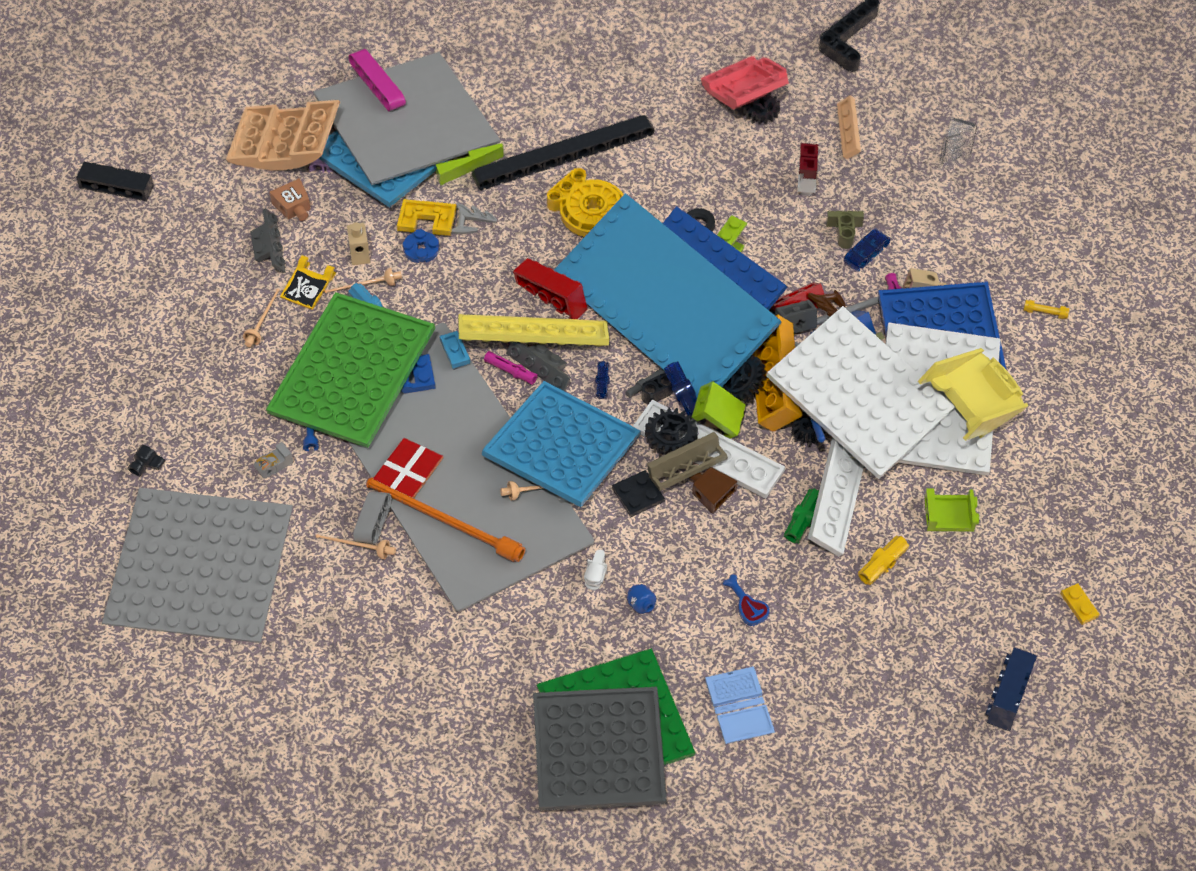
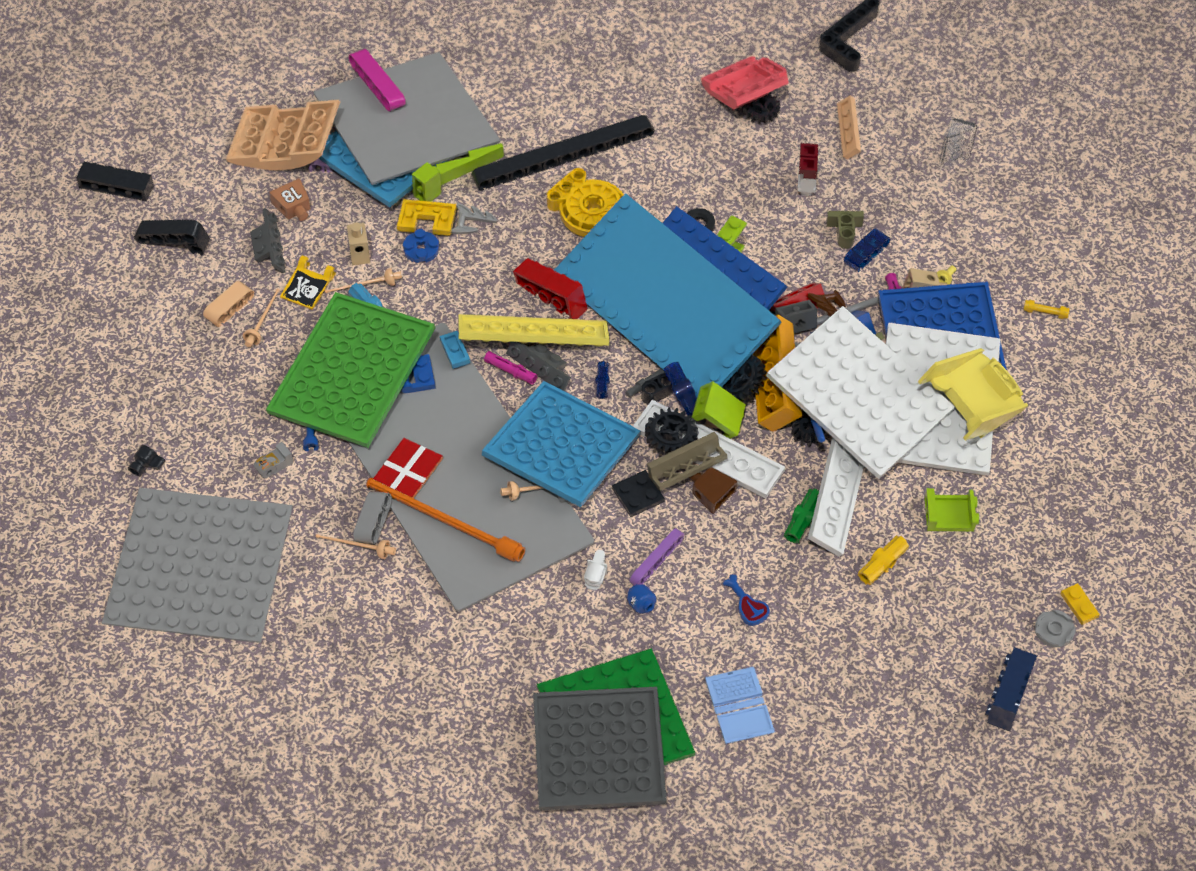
(173, 232): none -> black beam
(227, 303): none -> light nougat beam
(426, 183): none -> lime brick
(657, 557): none -> medium lavender beam
(945, 276): none -> light yellow plate
(1055, 628): none -> light grey tile

